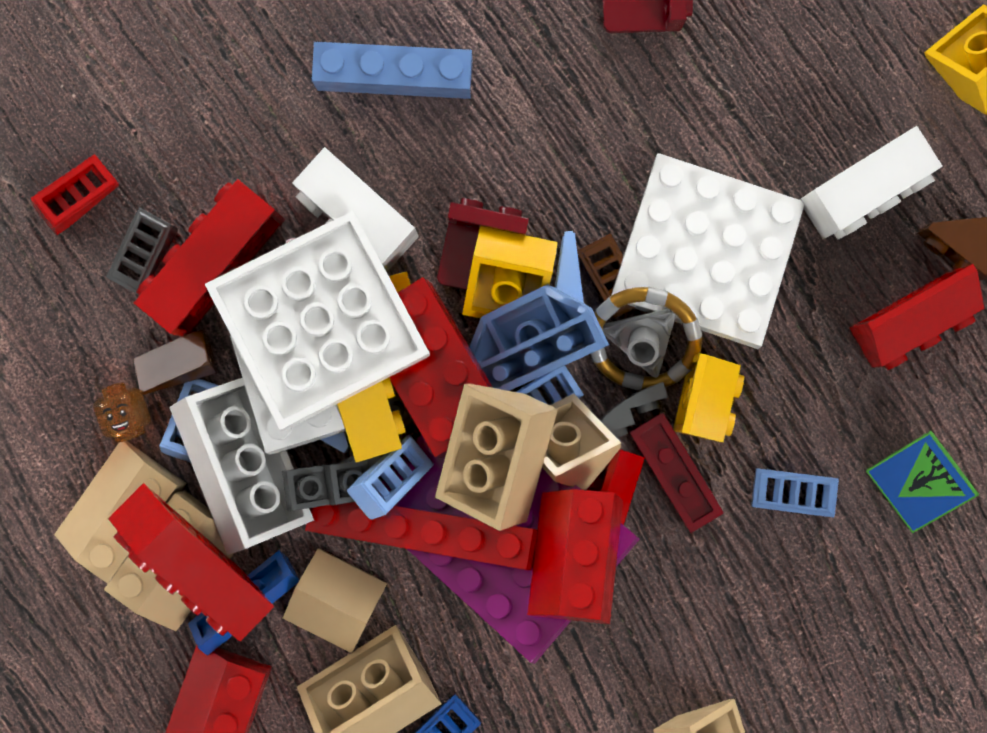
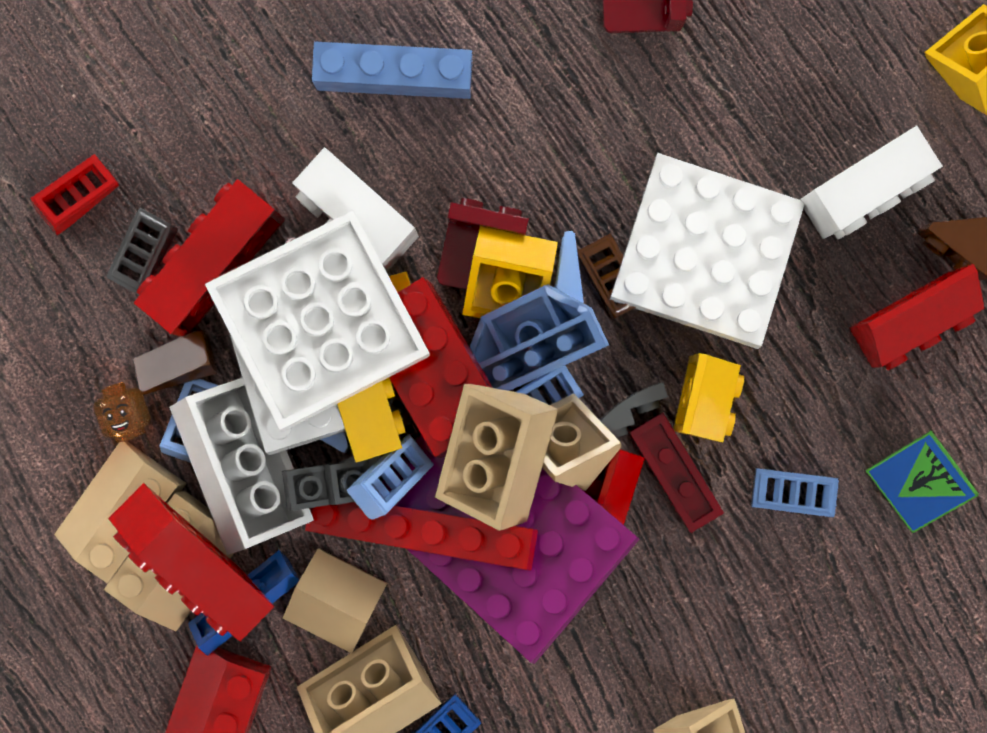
(576, 555): red slope -> none
(647, 337): light grey piece -> none

